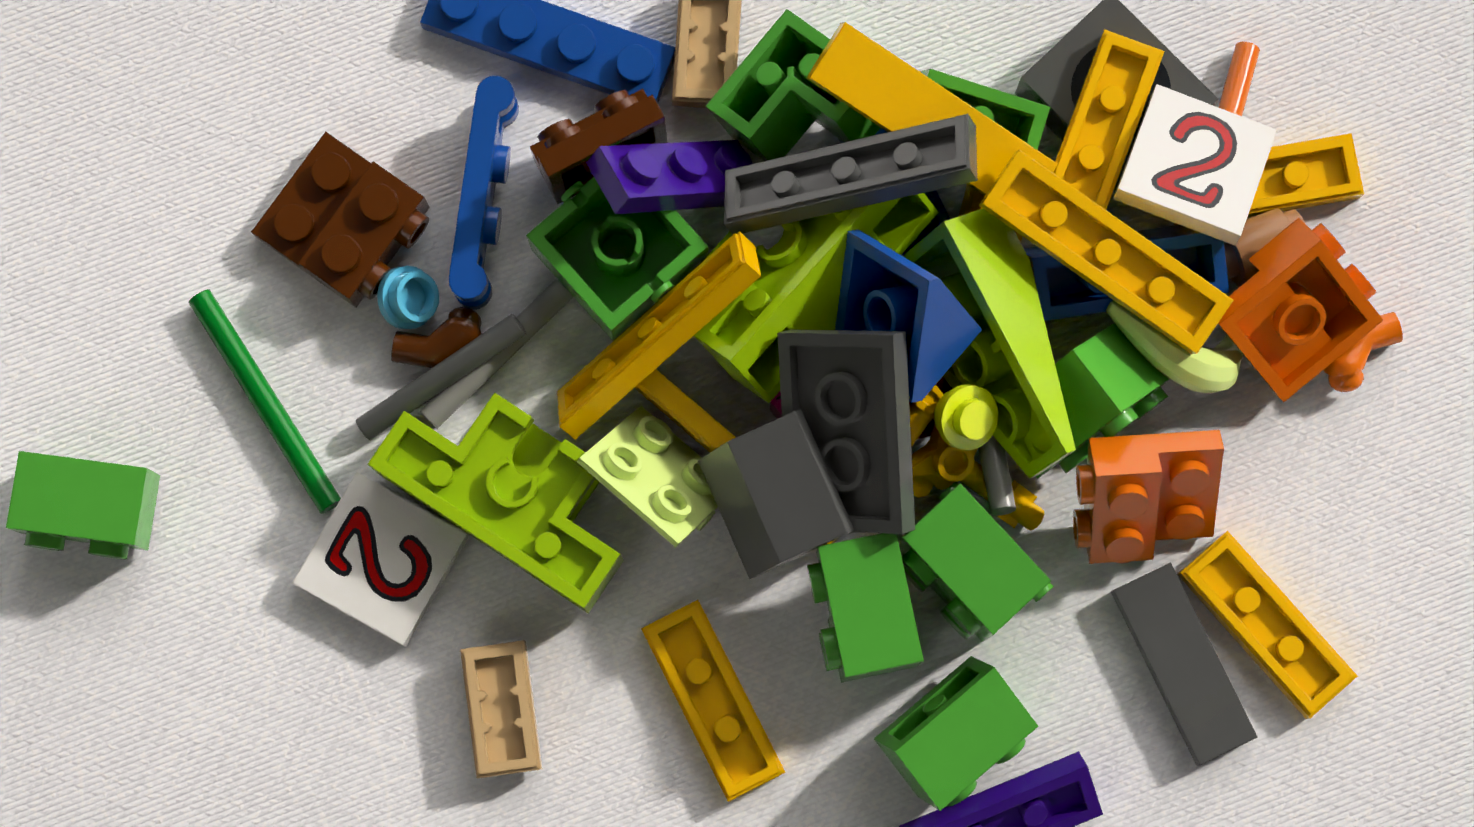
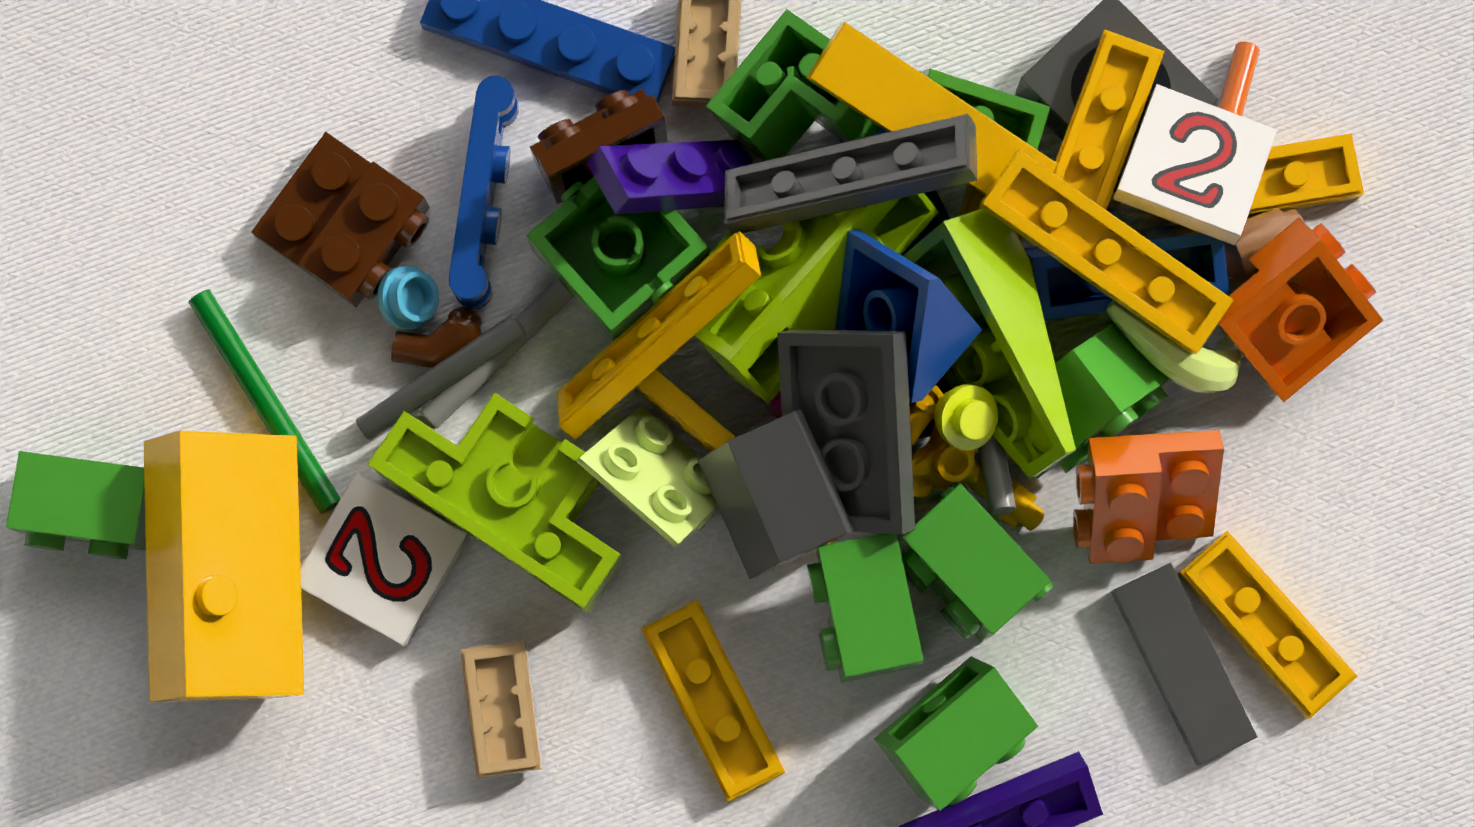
(223, 567): none -> yellow brick
(1345, 371): orange arm -> none

